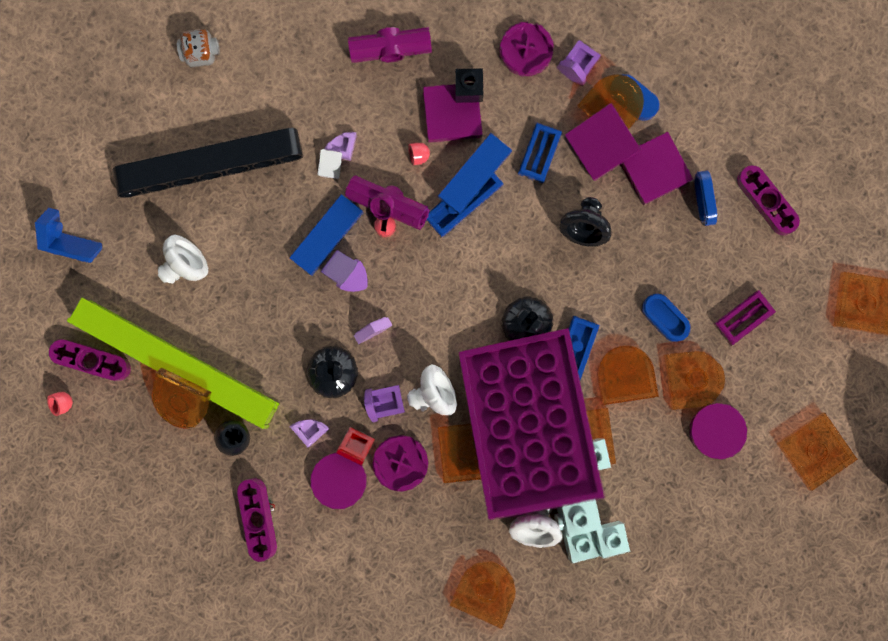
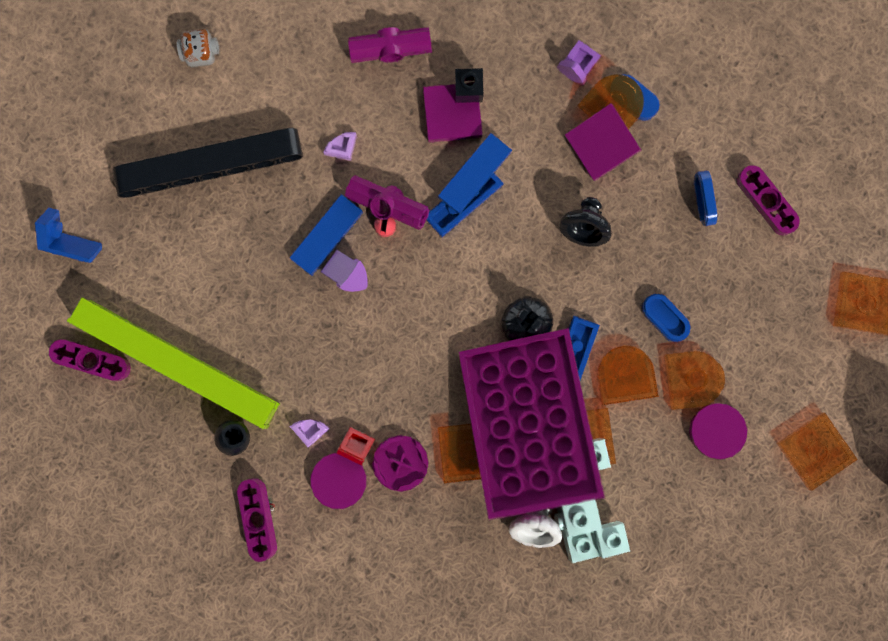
(59, 403): coral hinge -> none
(179, 400): clear orange tile -> none
(182, 260): white hair -> none
(330, 164): white sticker -> none
(343, 375): black hair -> none
(372, 329): lavender tile -> none
(383, 402): medium lavender tile -> none
(418, 153): coral hinge -> none
(434, 392): white hair -> none
(485, 592): clear orange tile -> none
(526, 49): magenta tile -> none
(532, 174): blue tile -> none
(657, 169): magenta tile -> none
(726, 331): magenta tile -> none

